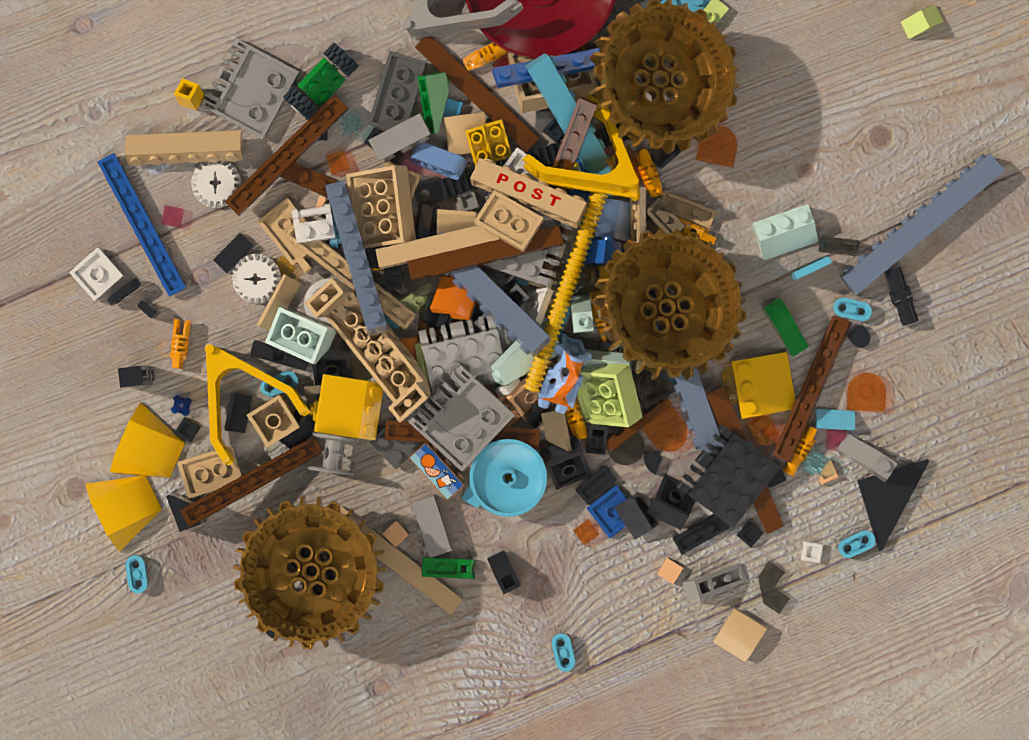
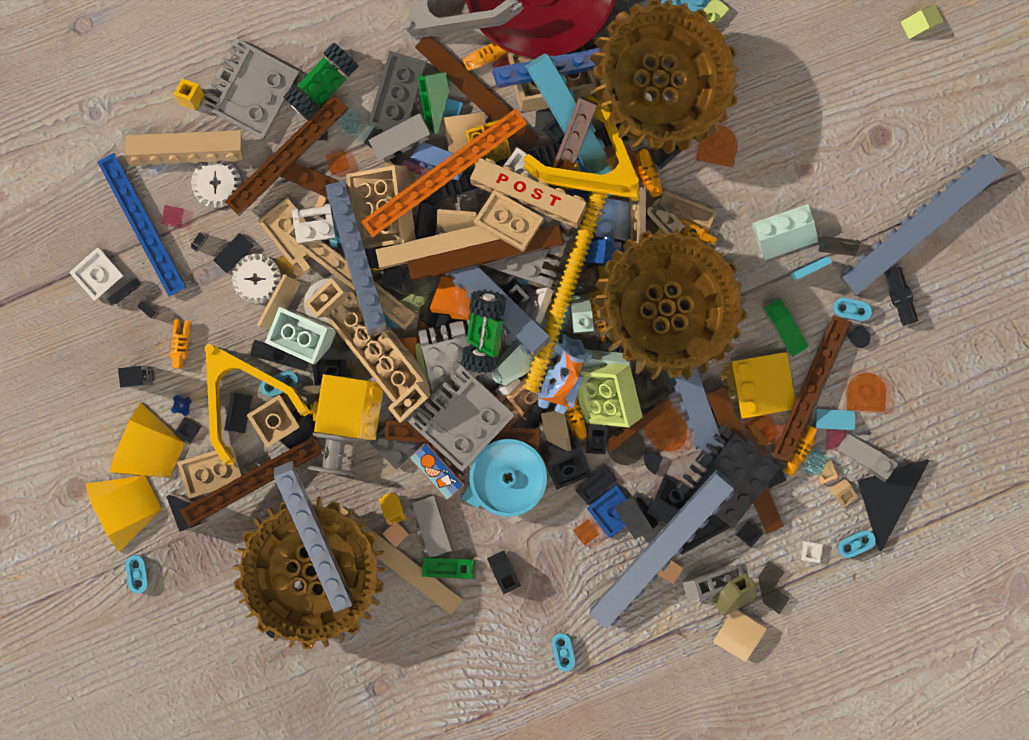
(199, 241): none -> black tile
(313, 536): none -> sand blue brick
(392, 508): none -> yellow brick
(443, 172): none -> orange plate
(484, 331): none -> plate
(661, 549): none -> sand blue brick
(735, 594): none -> olive slope
(844, 493): none -> tan slope

